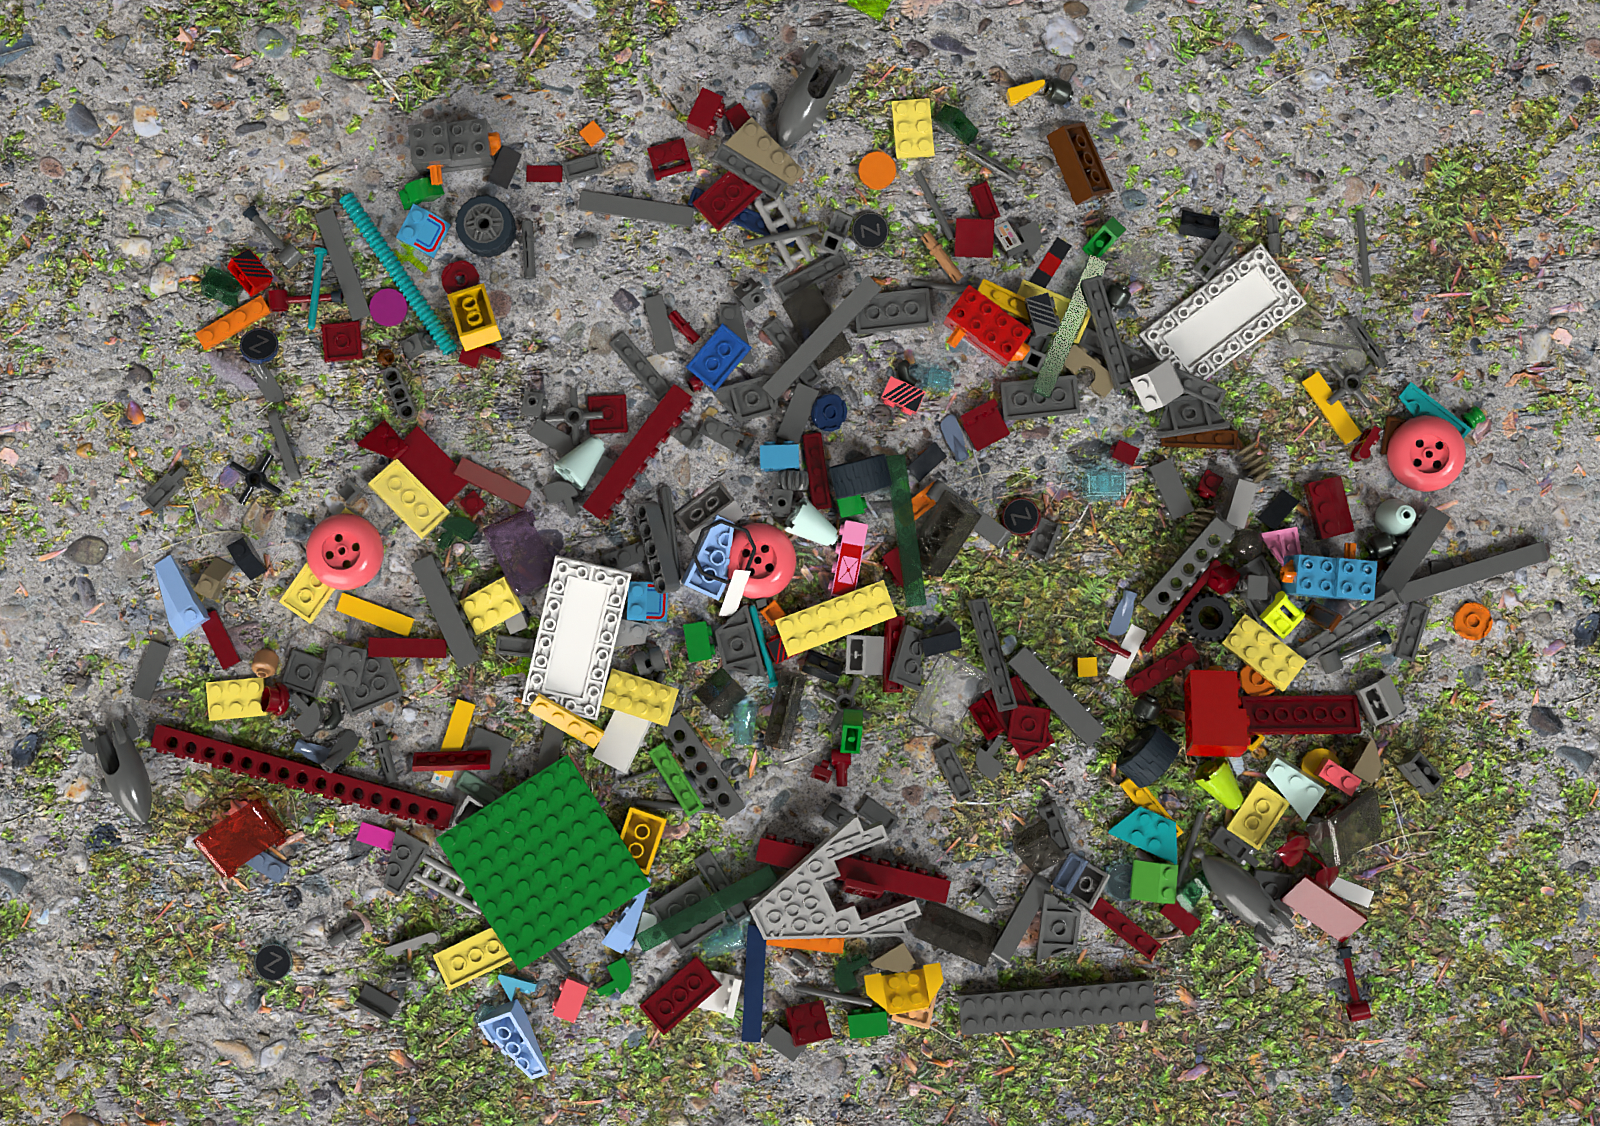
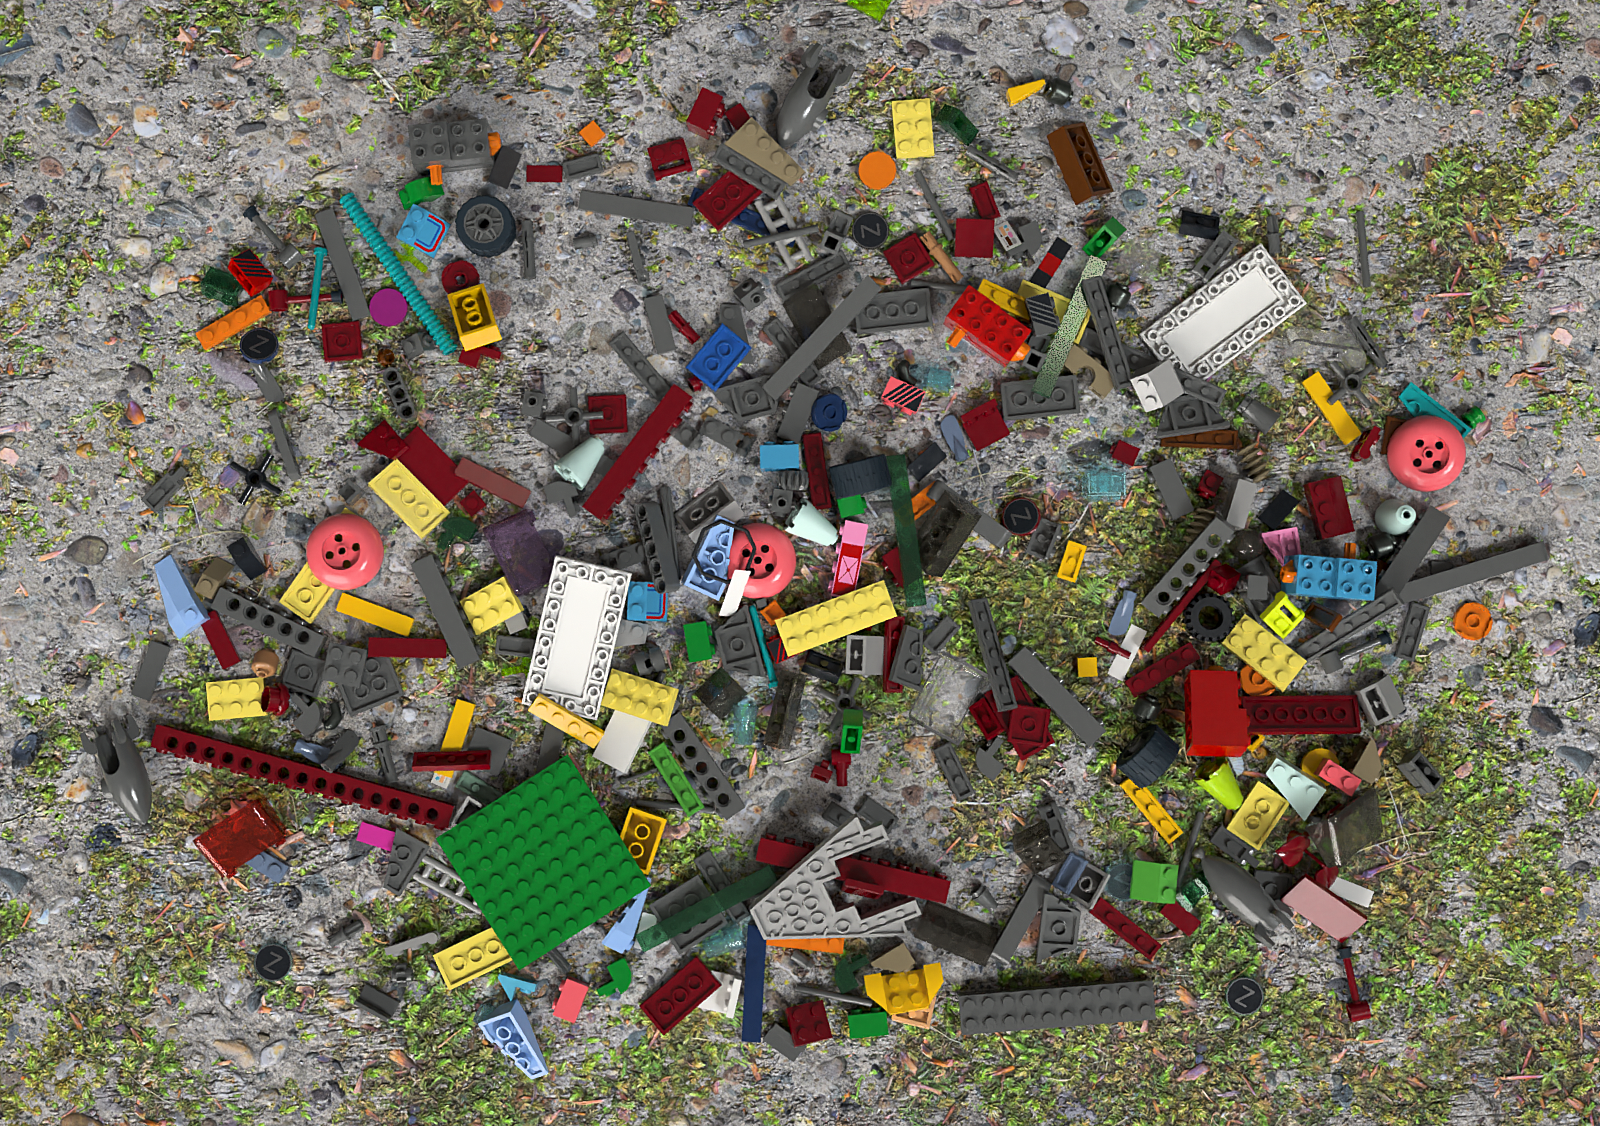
(223, 604): none -> dark grey brick
(637, 258): none -> dark grey hinge
(908, 258): none -> dark red tile
(941, 643): black slope -> none
(1071, 561): none -> yellow plate
(1149, 832): teal wing -> none
(1244, 995): none -> black tile
(1258, 414): none -> dark grey plant

